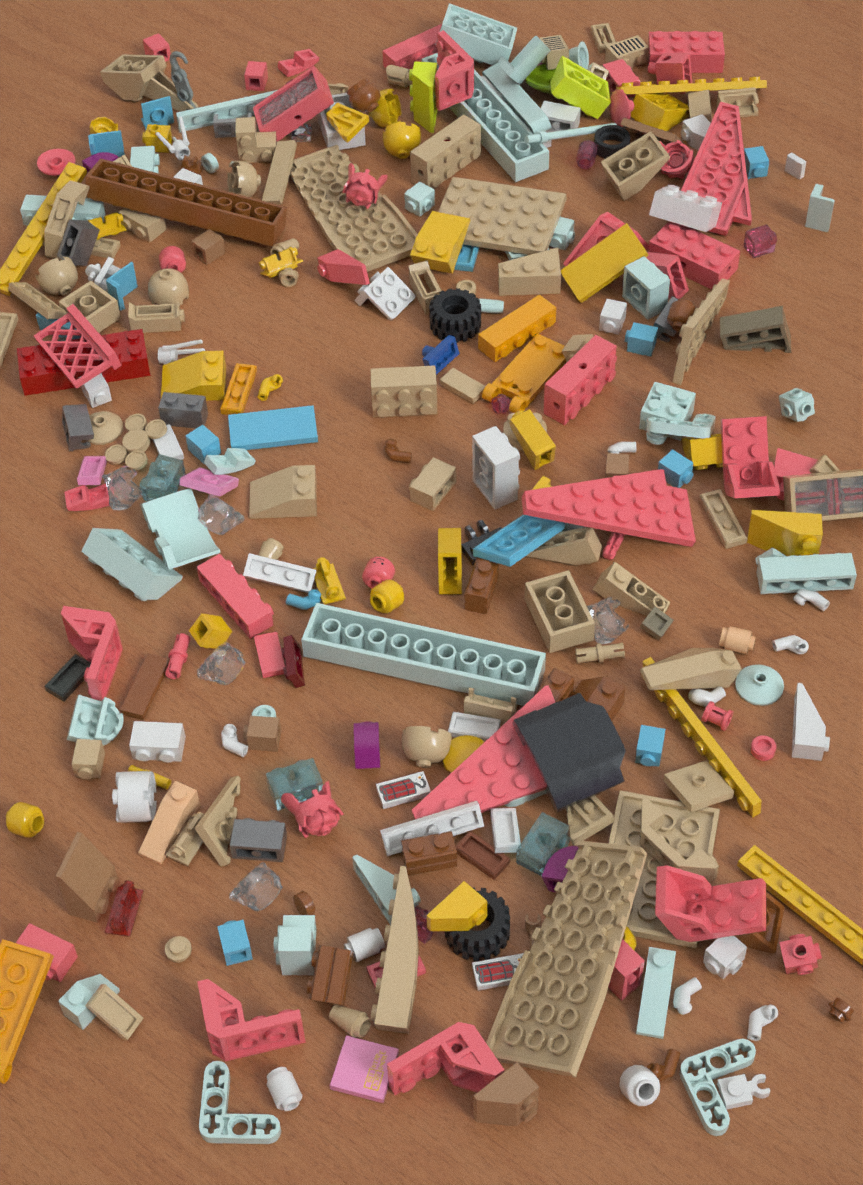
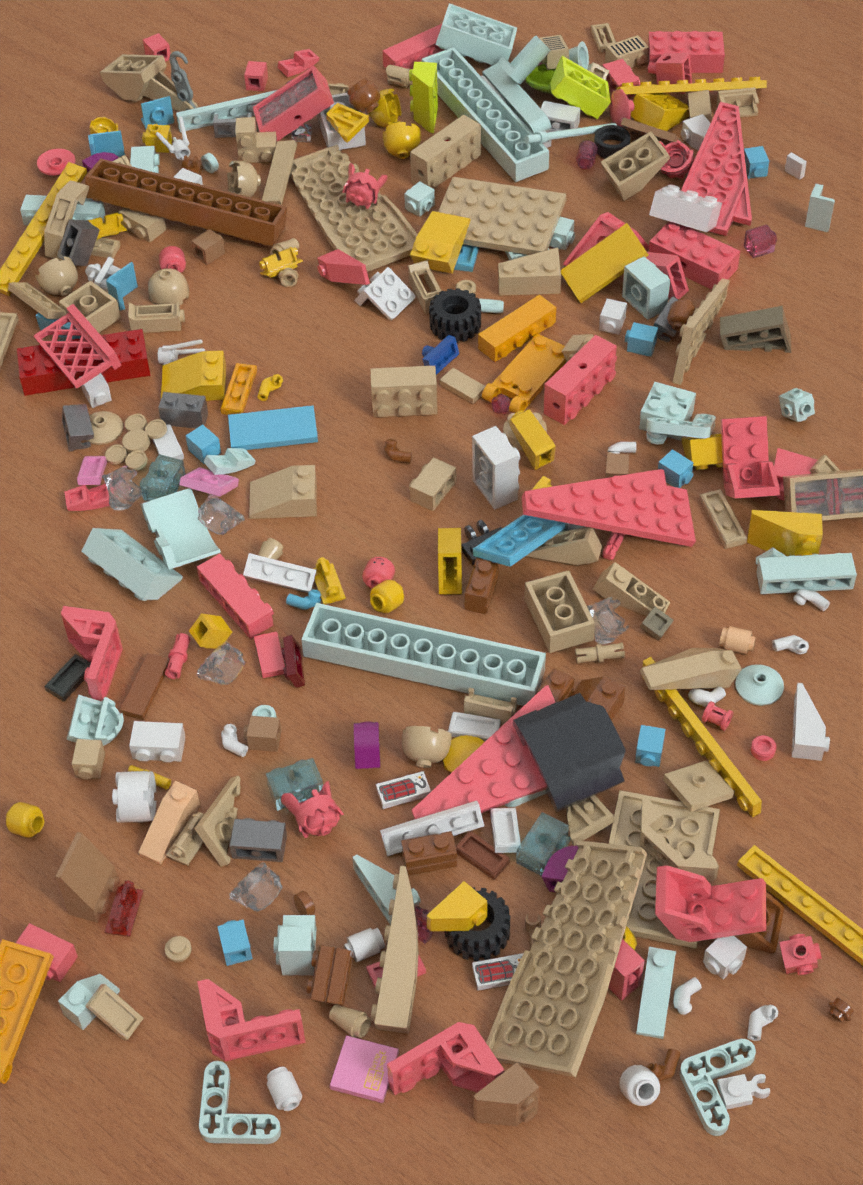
(455, 74): coral bracket -> none

